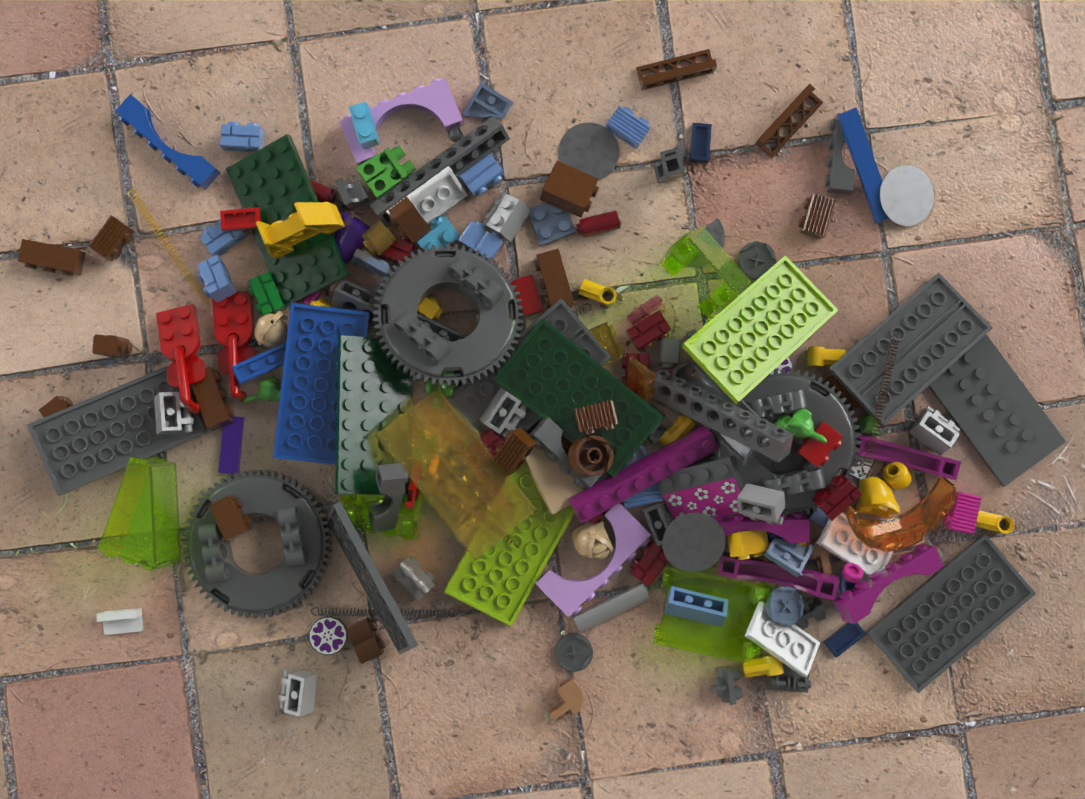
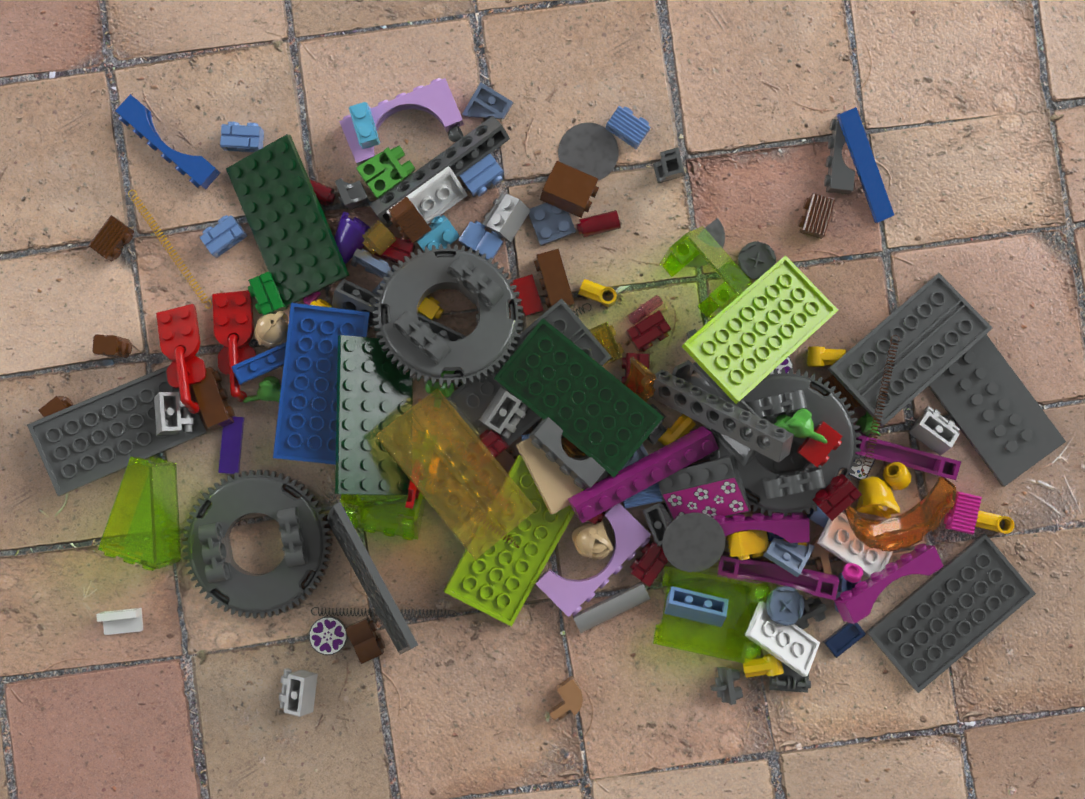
(51, 257): reddish brown brick -> none
(216, 278): medium blue brick -> none
(230, 517): reddish brown brick -> none
(240, 219): red tile -> none
(305, 223): yellow wedge -> none
(391, 482): dark grey arch -> none
(414, 577): light grey brick -> none
(514, 450): reddish brown brick -> none
(573, 652): dark grey tile -> none
(596, 416): reddish brown brick -> none
(600, 452): reddish brown brick -> none
(669, 353): dark grey brick -> none
(676, 74): reddish brown fence -> none
(700, 142): dark blue tile -> none
(761, 504): light grey brick -> none
(787, 114): reddish brown fence -> none
(907, 195): sticker -> none

